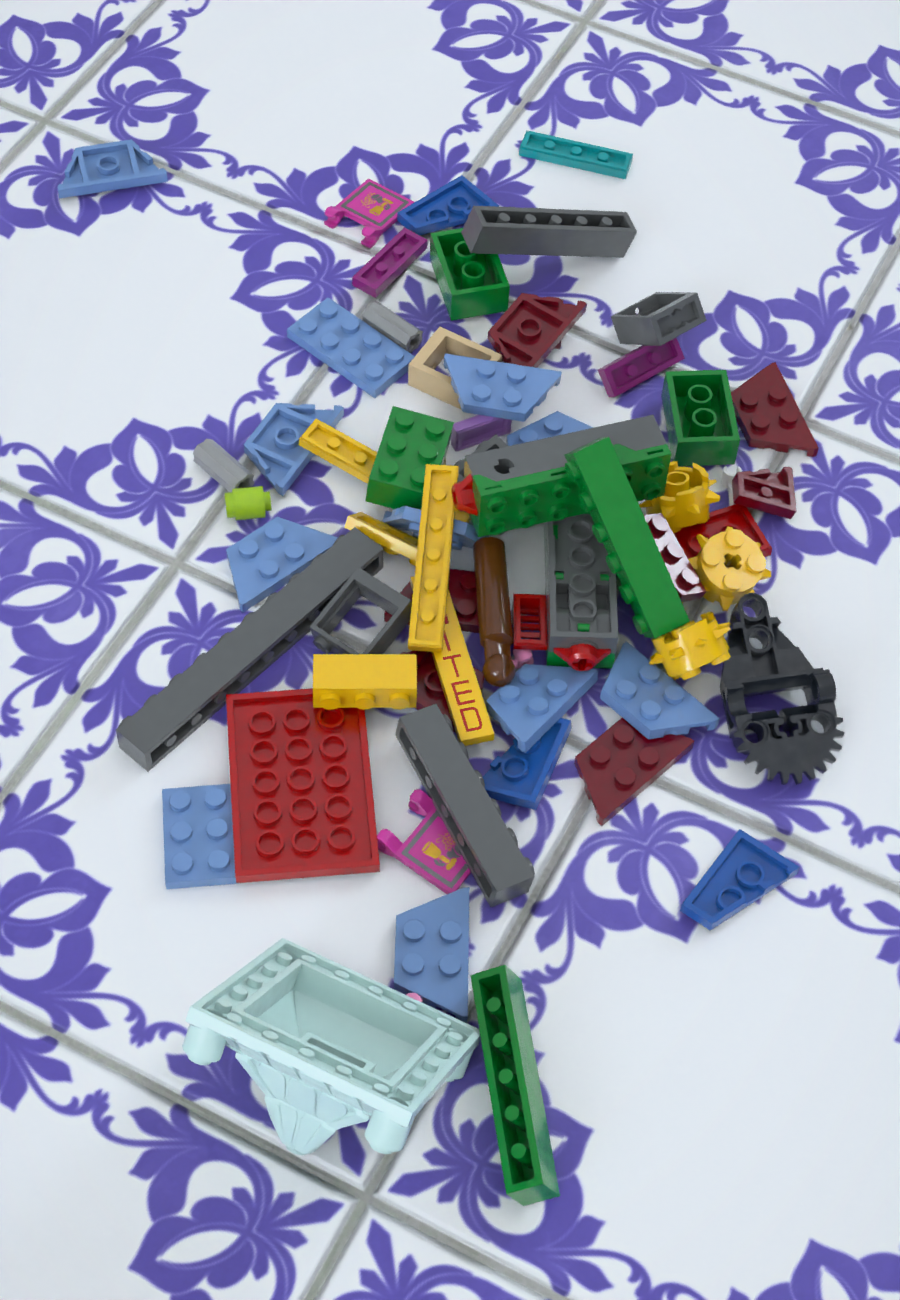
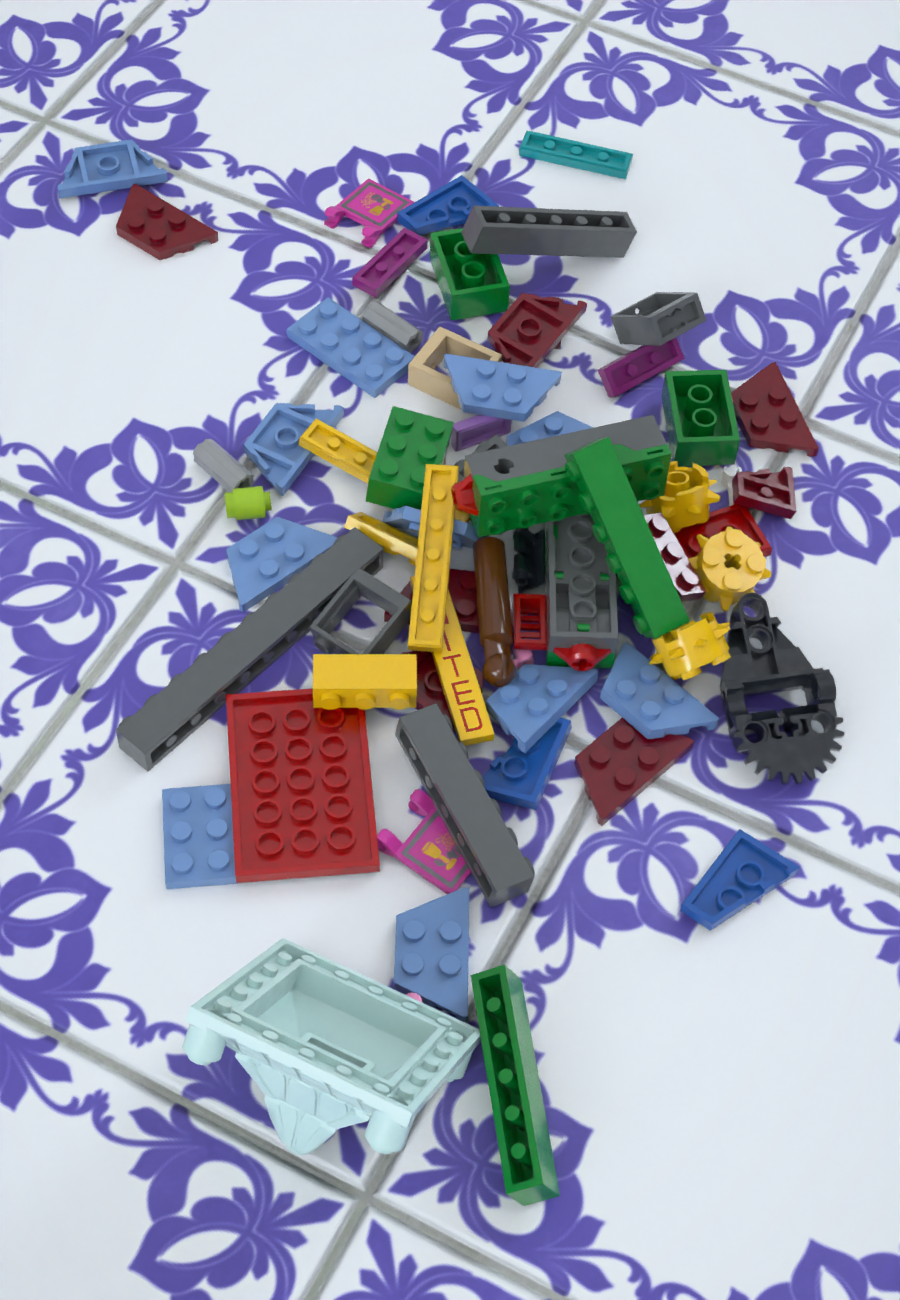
(160, 226): none -> dark red wing
(529, 560): none -> black hinge

